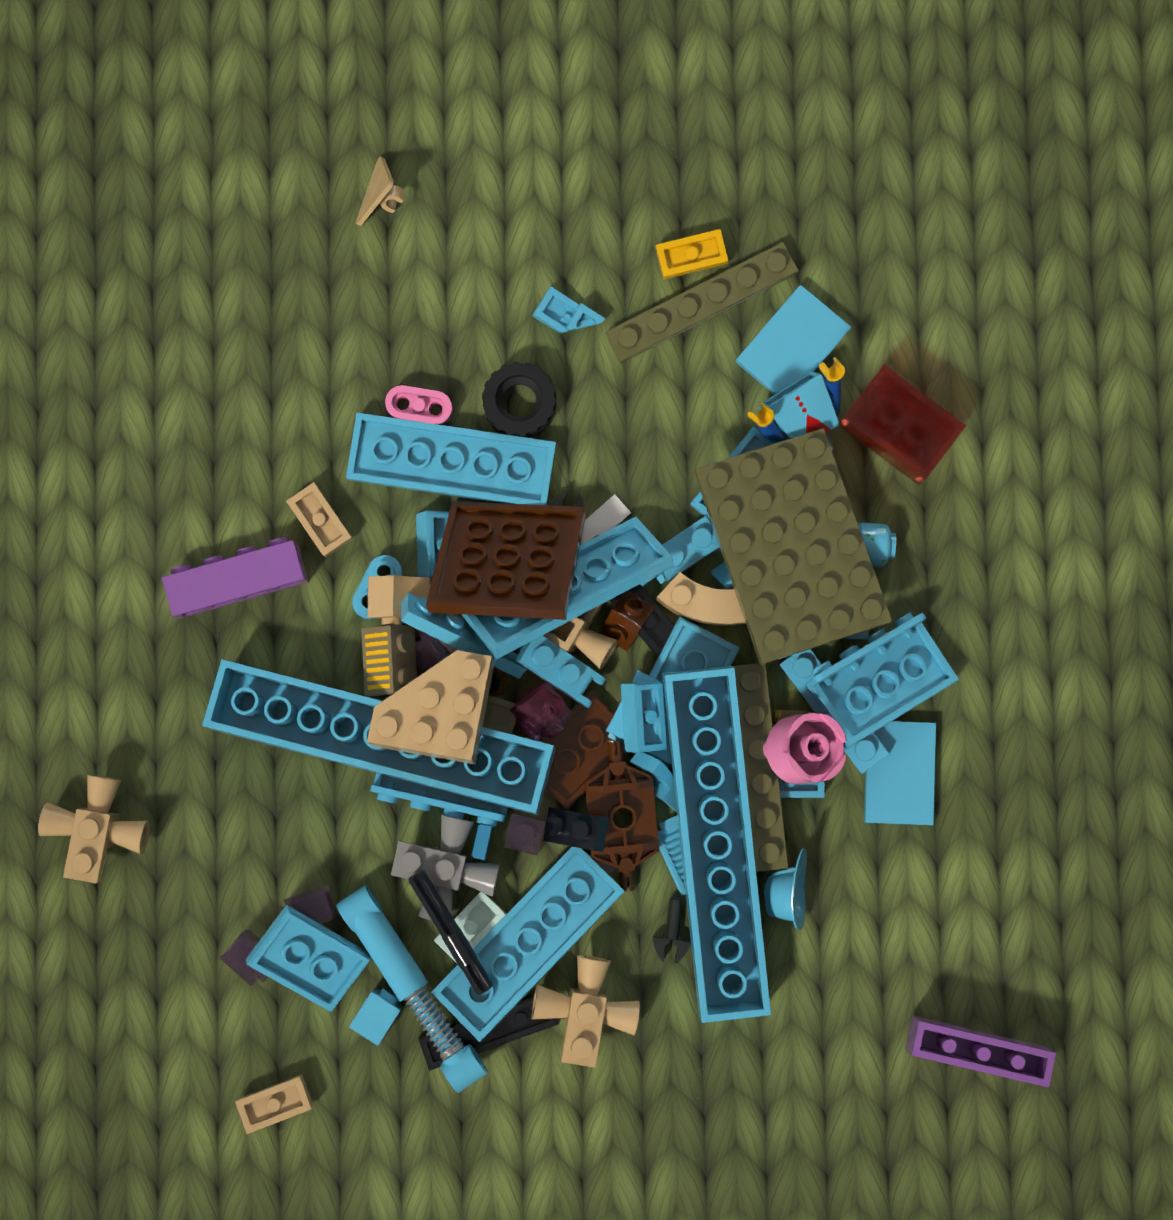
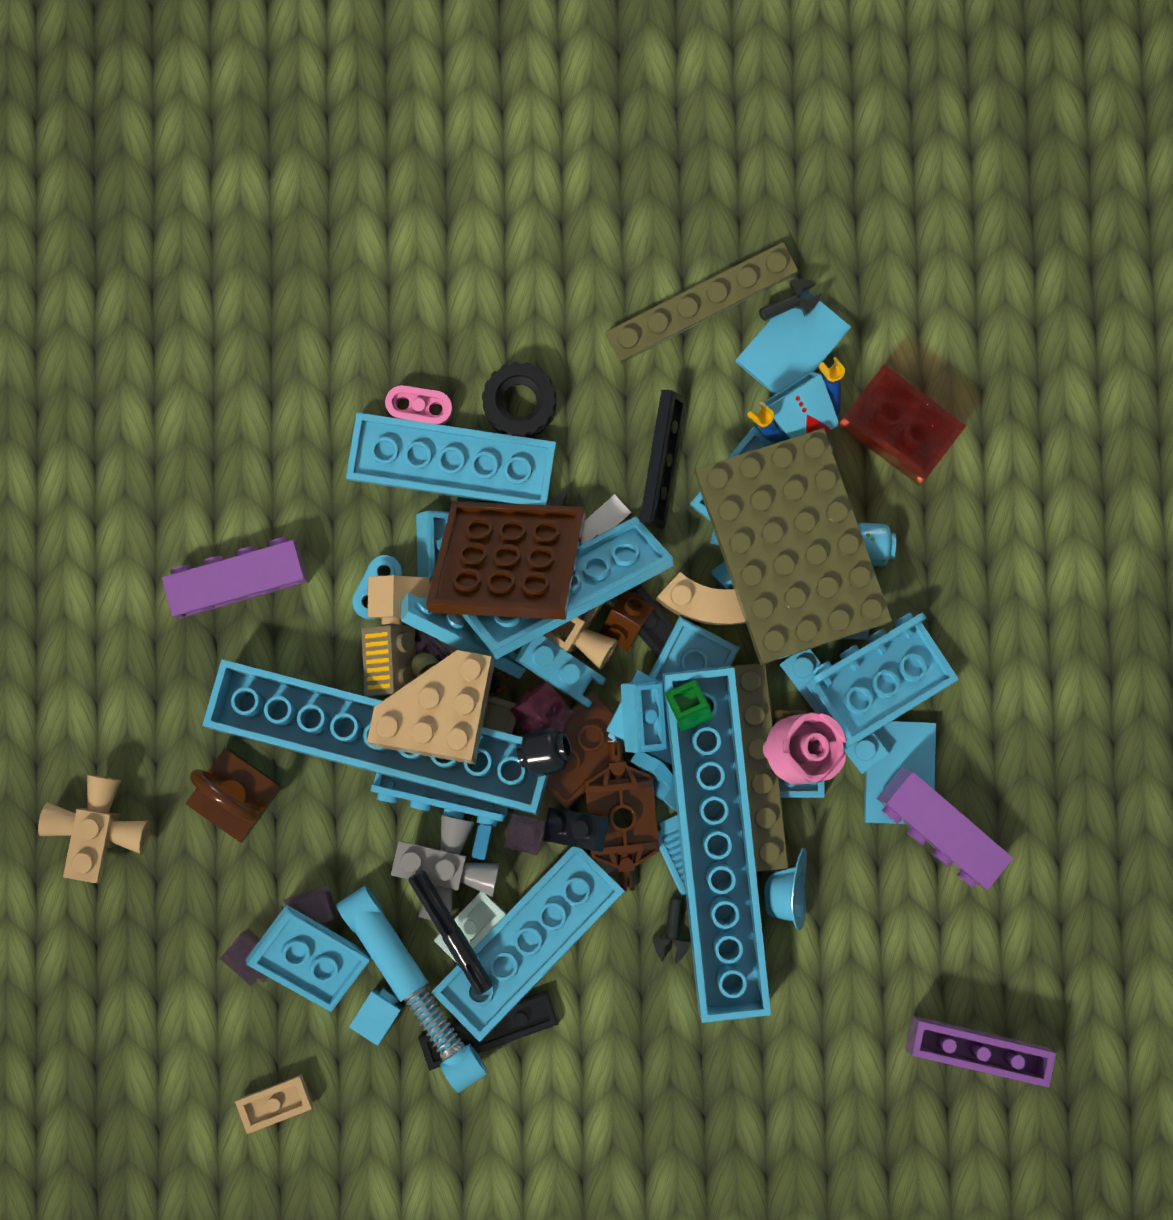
(232, 794): none -> reddish brown tile
(319, 519): tan plate -> none
(380, 192): tan piece -> none
(422, 663): none -> olive hinge
(544, 751): none -> black head
(563, 313): medium azure slope -> none
(585, 1012): tan brick -> none
(663, 459): none -> black tile
(687, 549): medium azure hinge -> none
(689, 705): none -> green slope
(691, 254): yellow plate -> none
(792, 301): none -> pearl dark grey bar
(944, 828): none -> medium lavender brick

